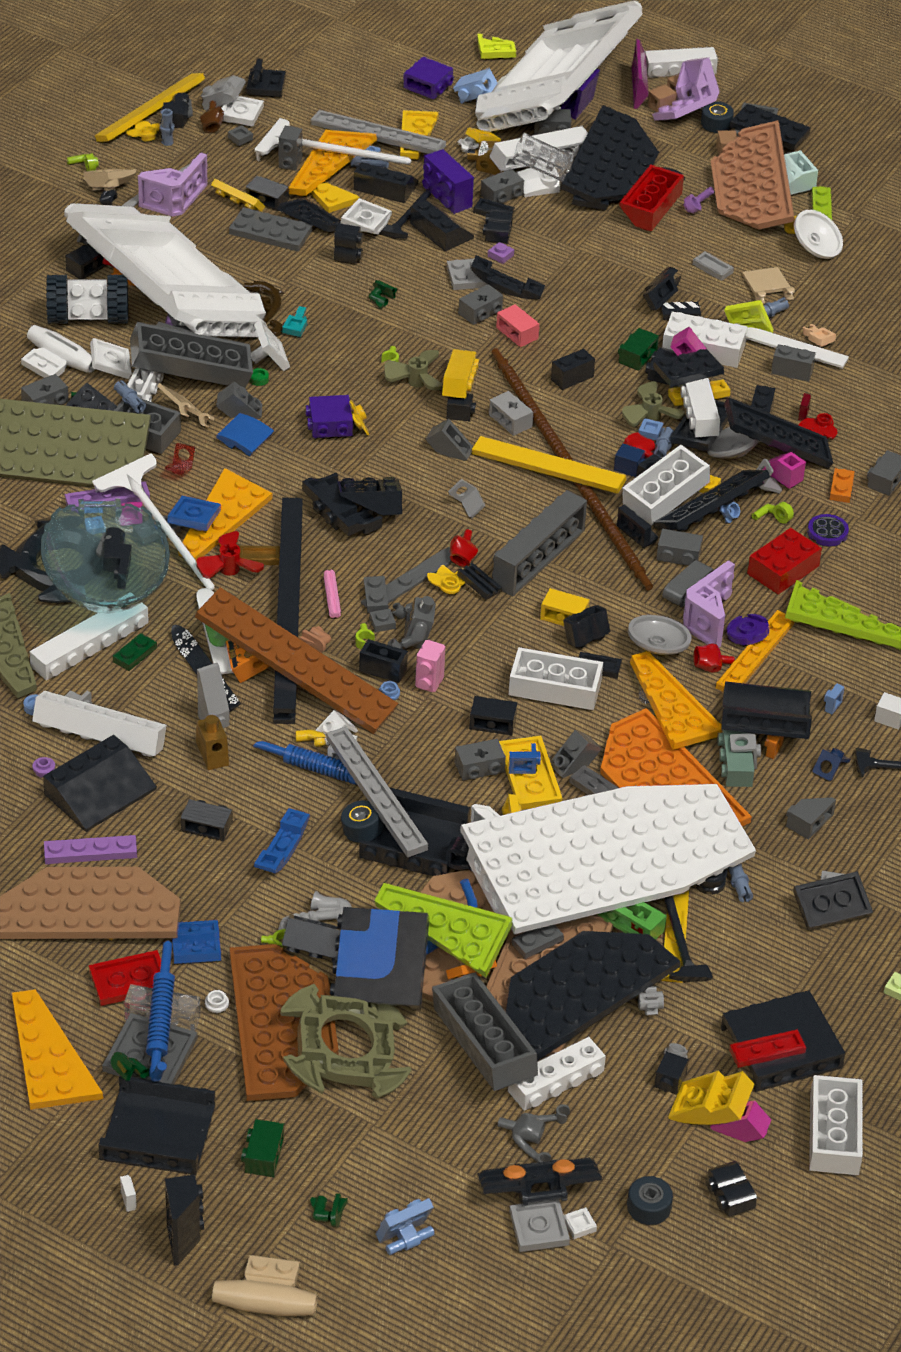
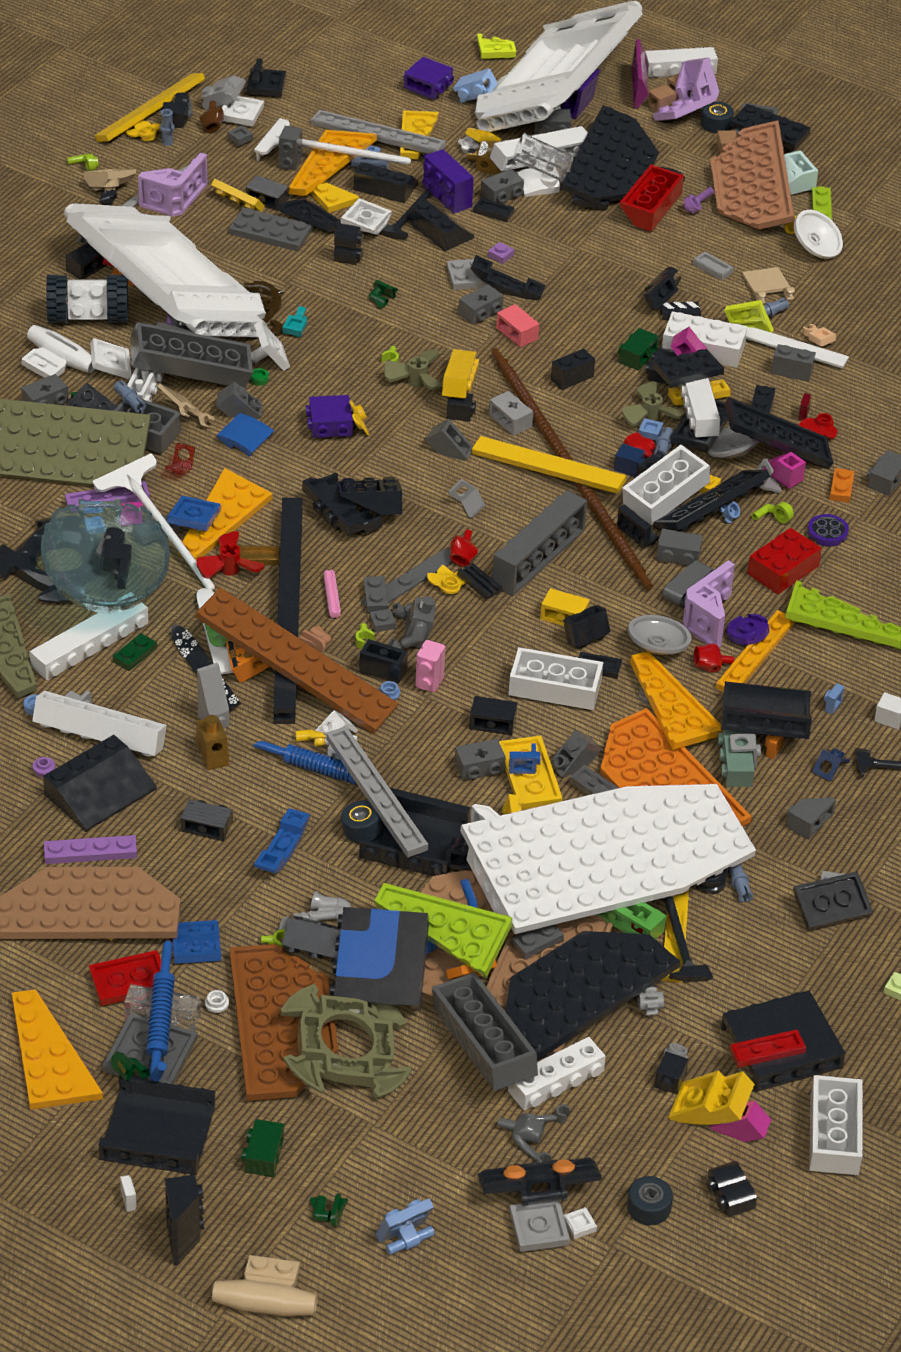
(498, 226): black brick -> none

